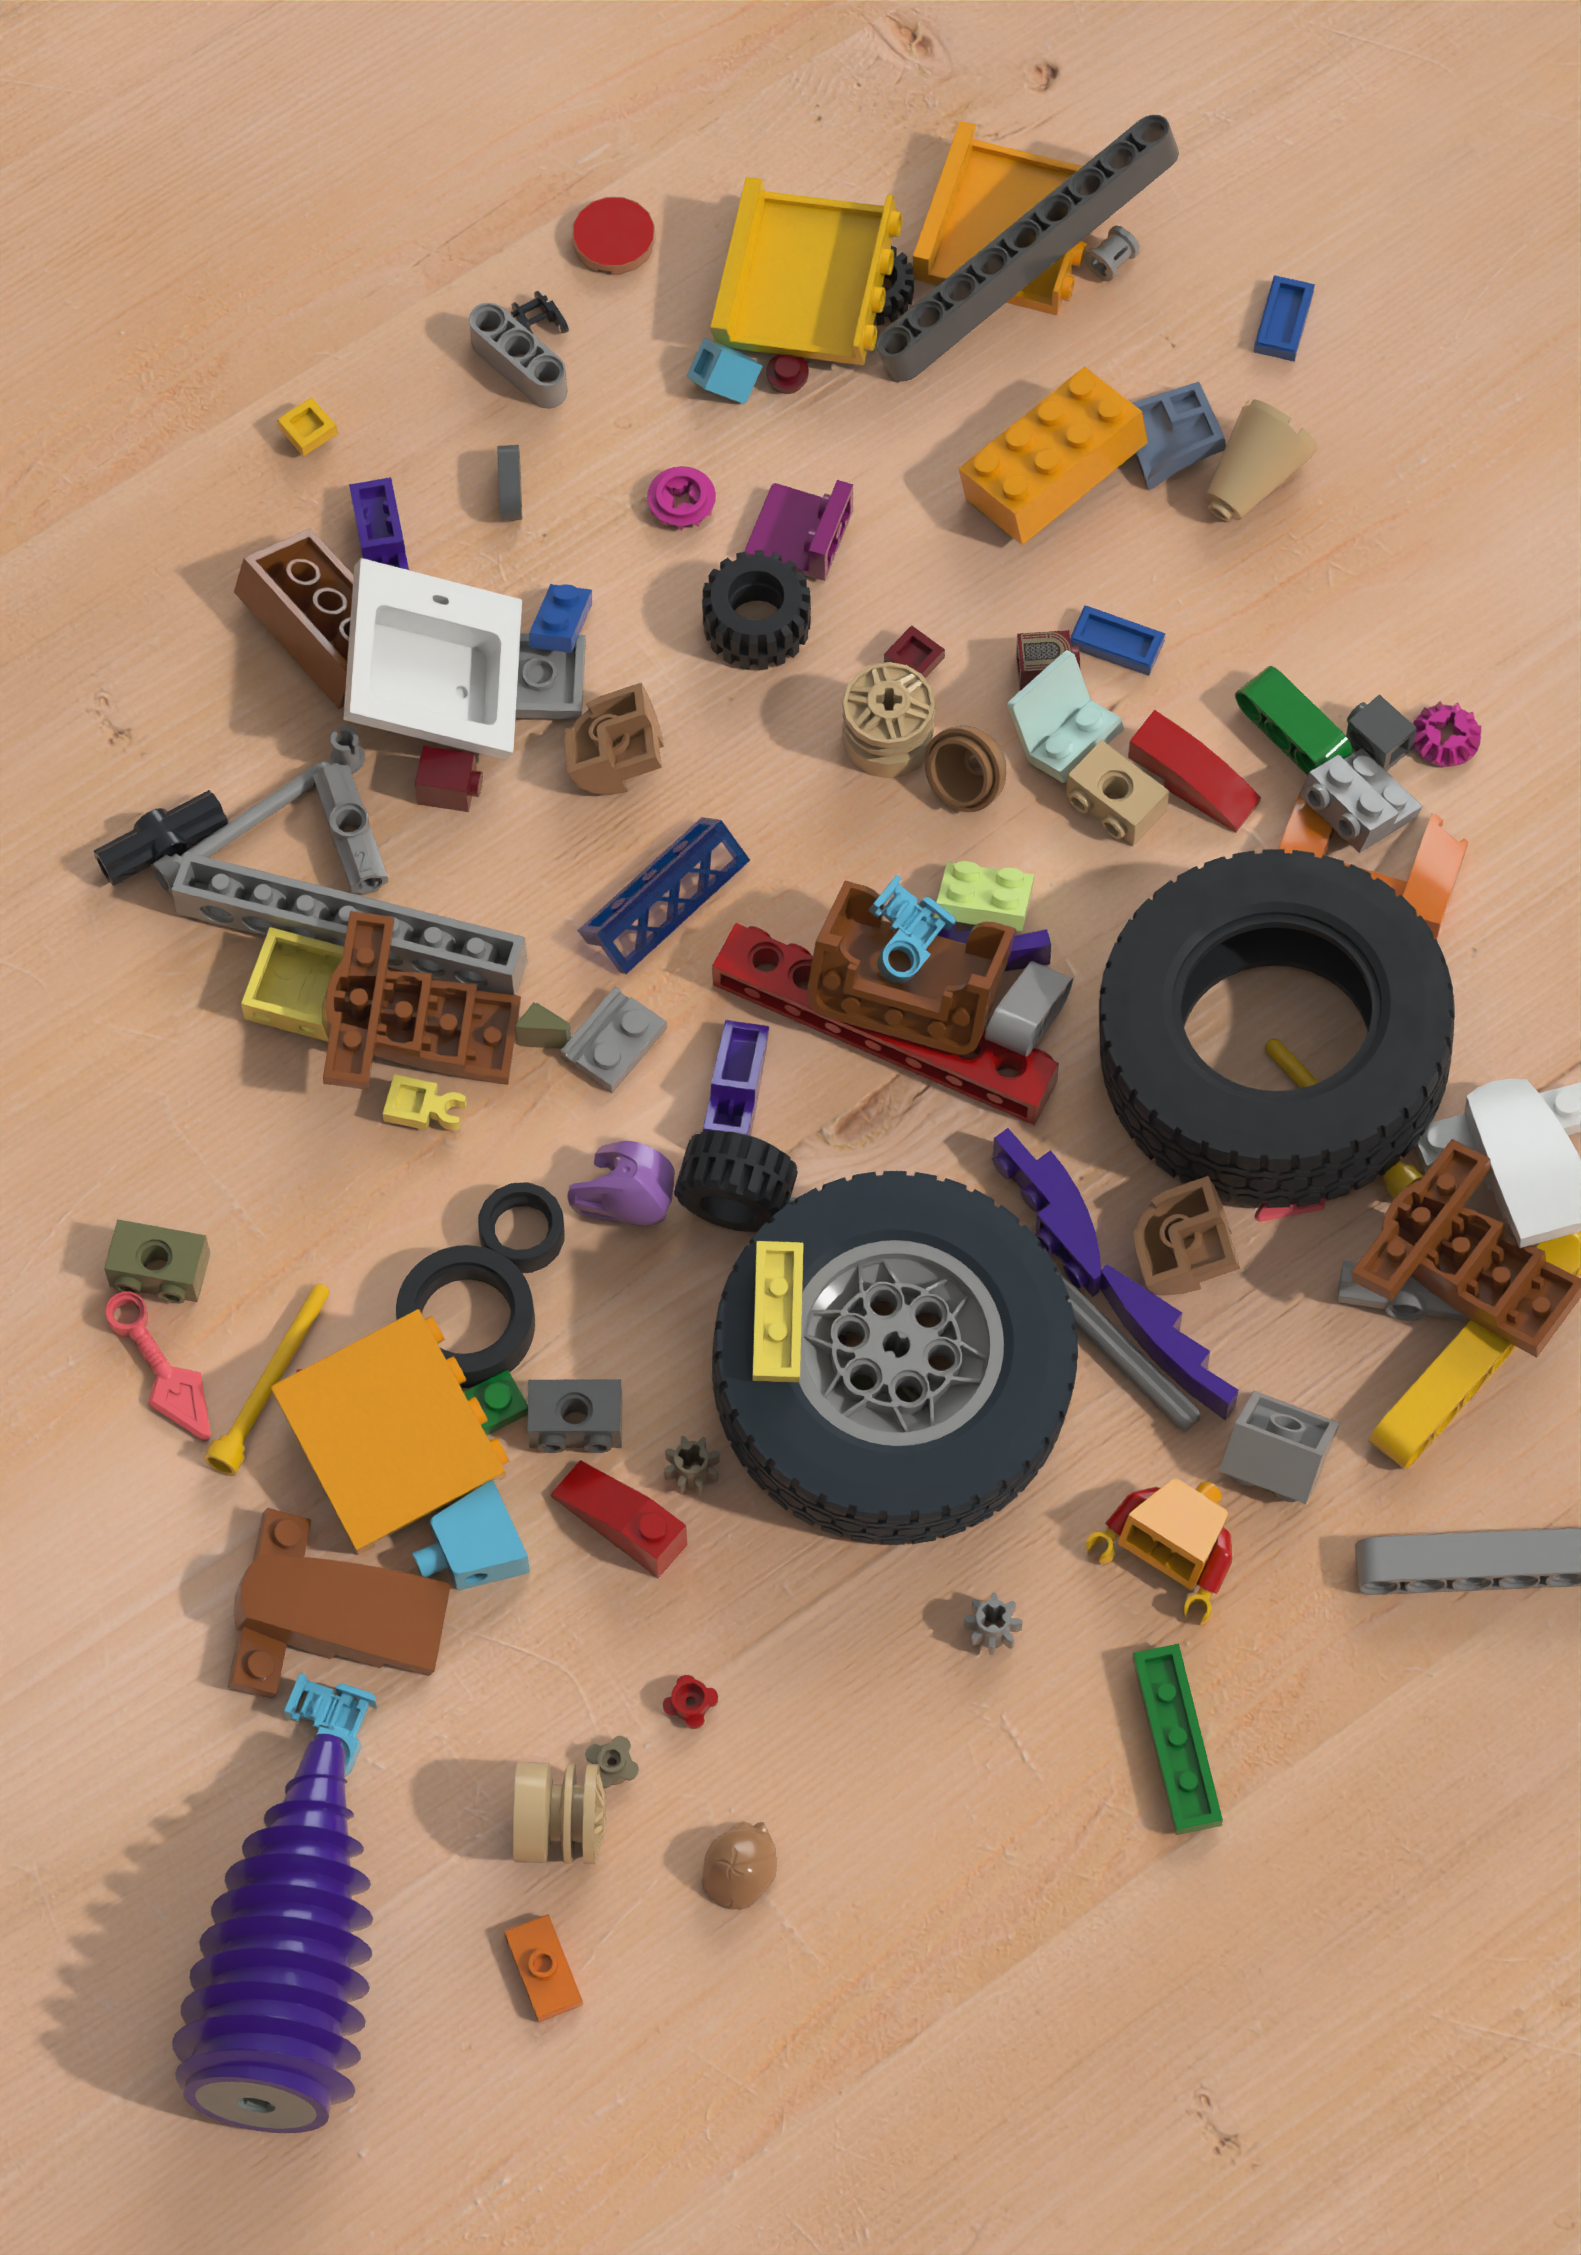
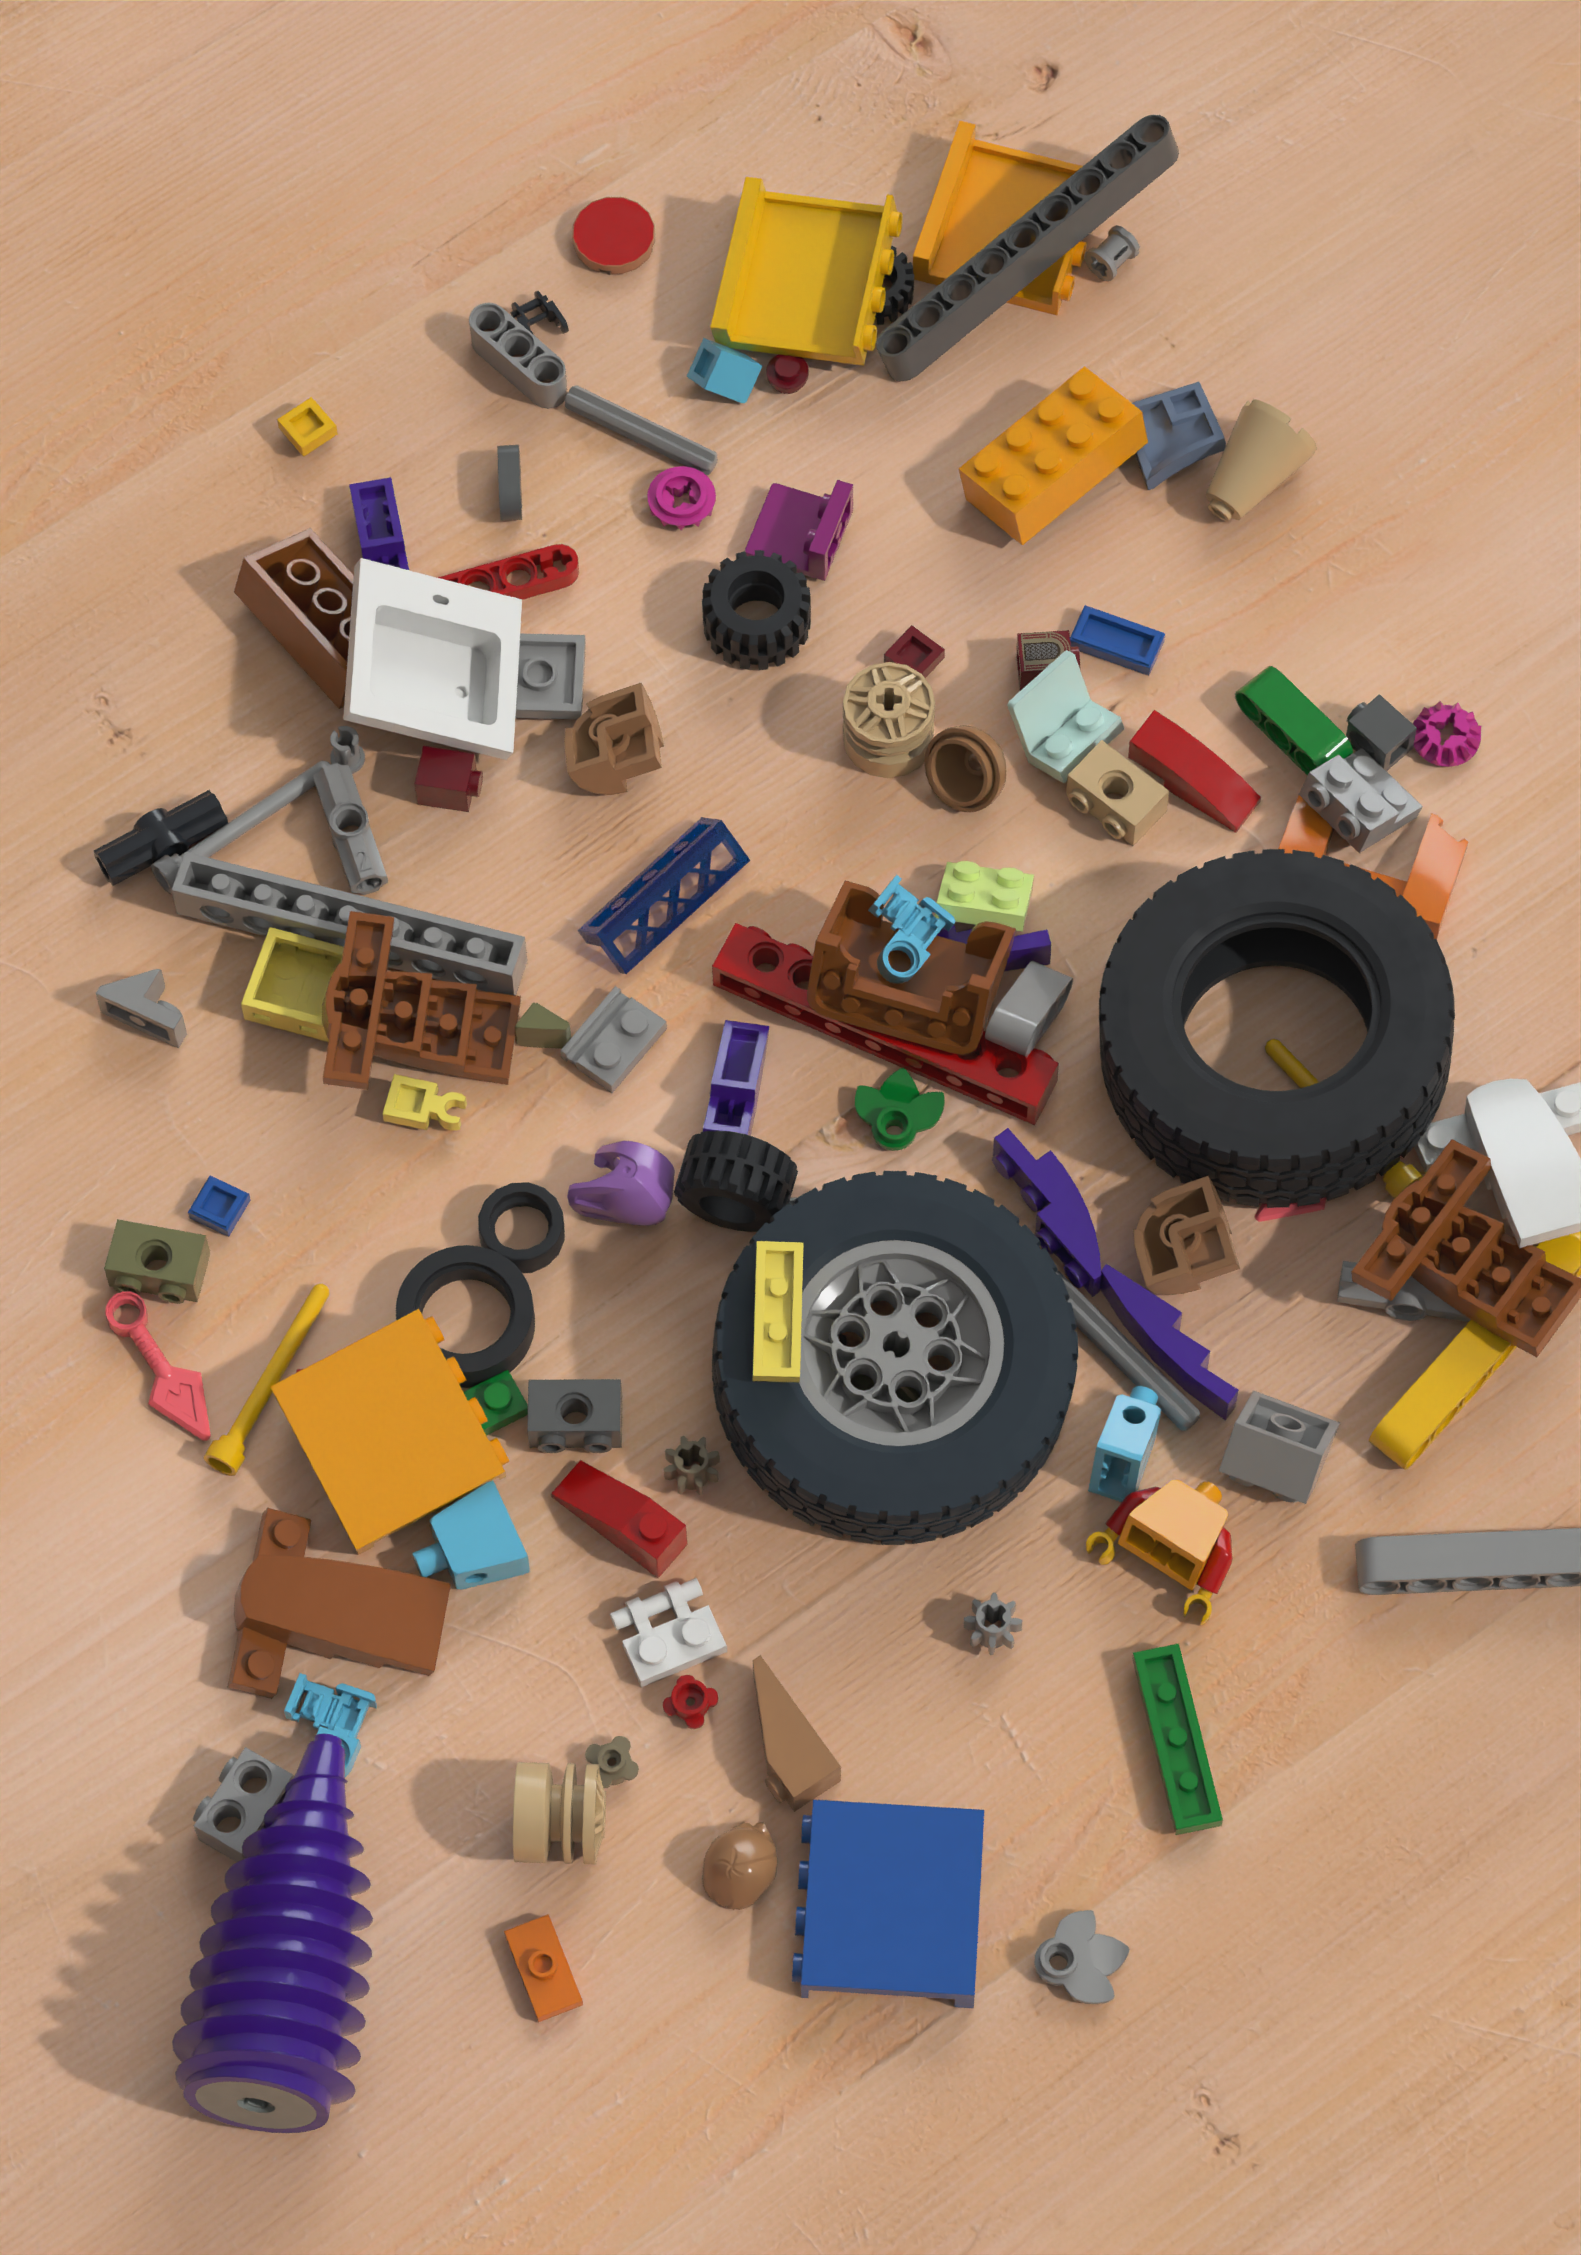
(135, 1004): none -> light grey slope
(219, 1206): none -> blue tile
(233, 1801): none -> light grey brick
(496, 572): none -> red beam
(560, 618): blue plate -> none
(640, 430): none -> light grey axle
(675, 1644): none -> white plate
(795, 1755): none -> medium nougat slope
(890, 1900): none -> blue panel
(899, 1106): none -> green plate
(1088, 1959): none -> light grey plate
(1125, 1444): none -> medium azure torso
(1284, 318): blue tile -> none

